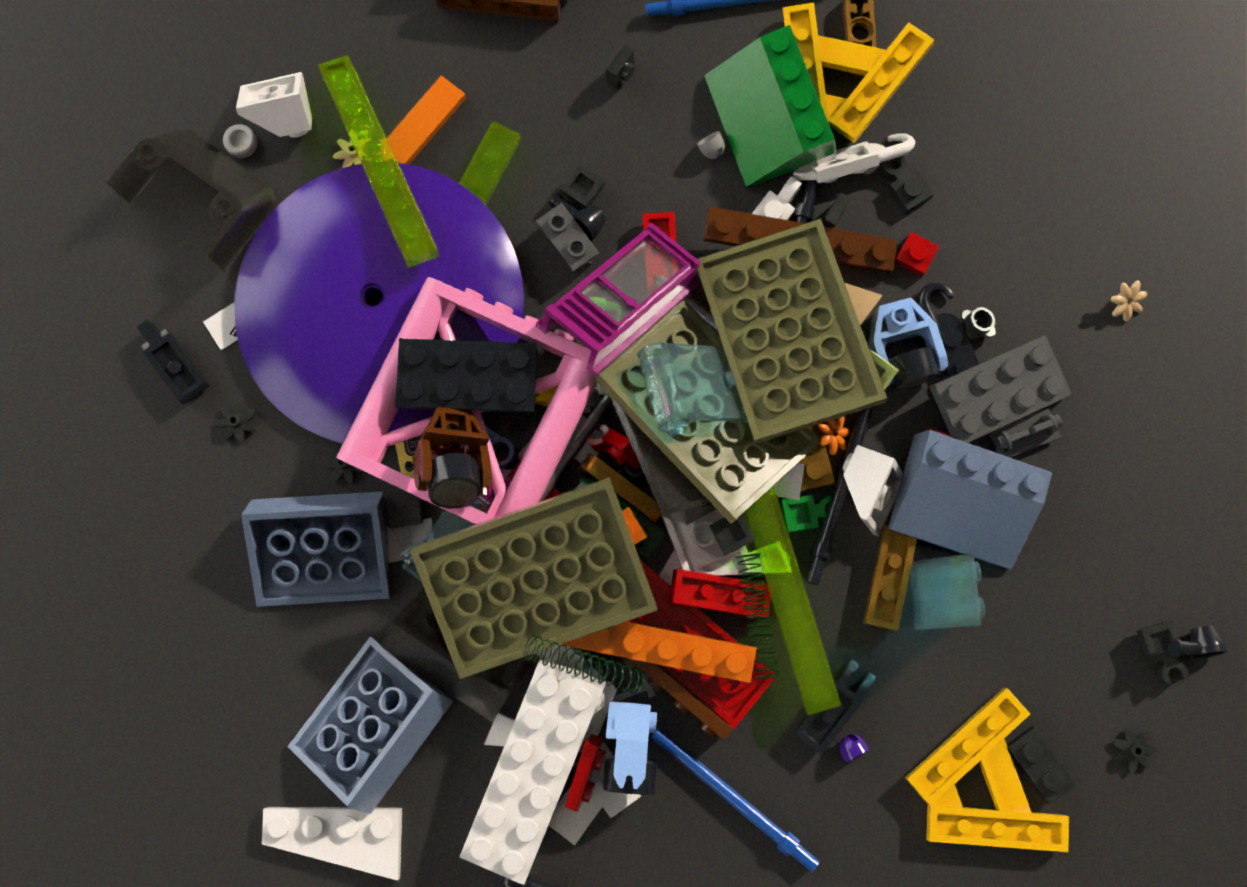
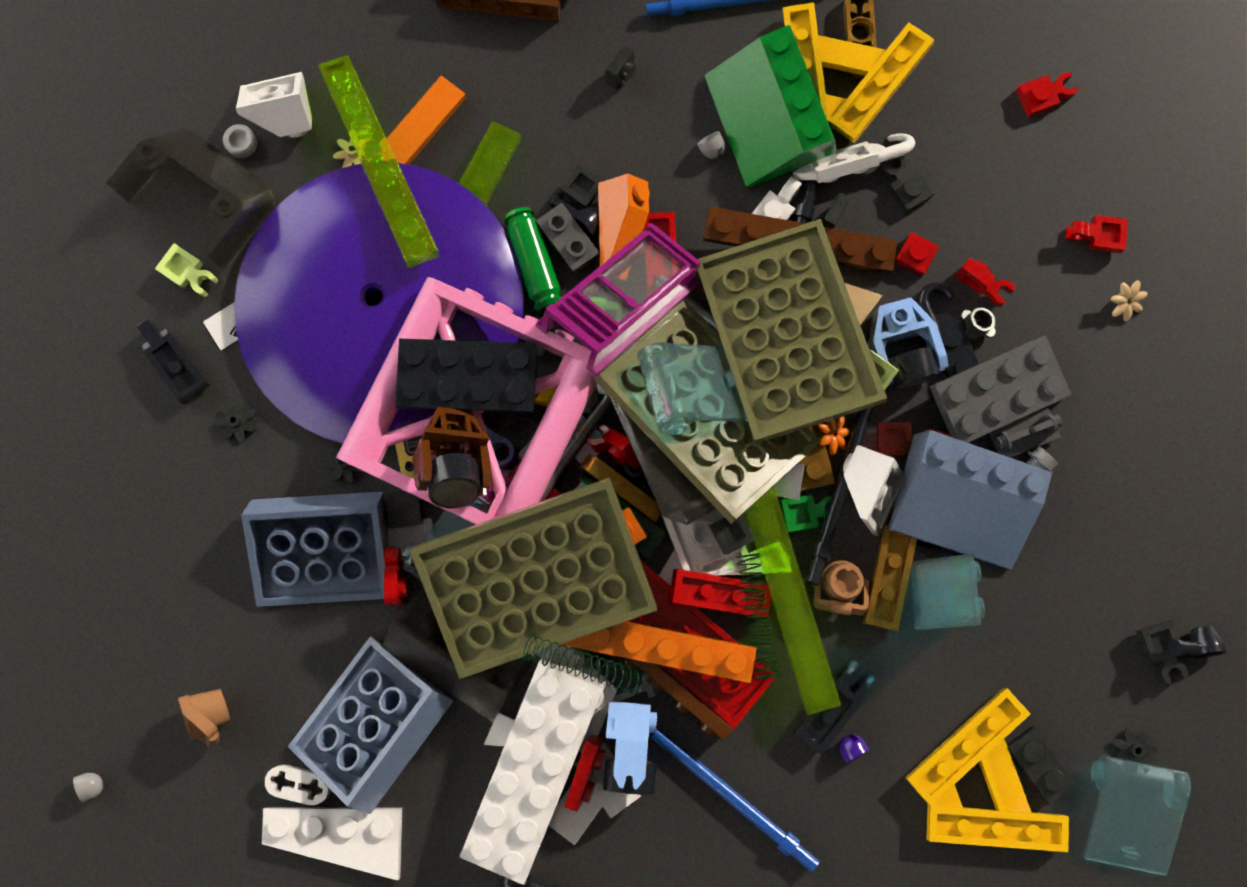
(87, 786): none -> light grey hinge
(184, 269): none -> yellowish green plate
(204, 714): none -> medium nougat piece
(295, 793): none -> white beam
(395, 585): none -> red plate
(533, 258): none -> green axle
(621, 212): none -> orange slope
(841, 584): none -> medium nougat piece
(894, 438): none -> clear red plate
(979, 279): none -> red plate
(1042, 459): none -> light grey plate
(1043, 95): none -> red plate
(1104, 233): none -> red plate
(1136, 810): none -> clear light blue door

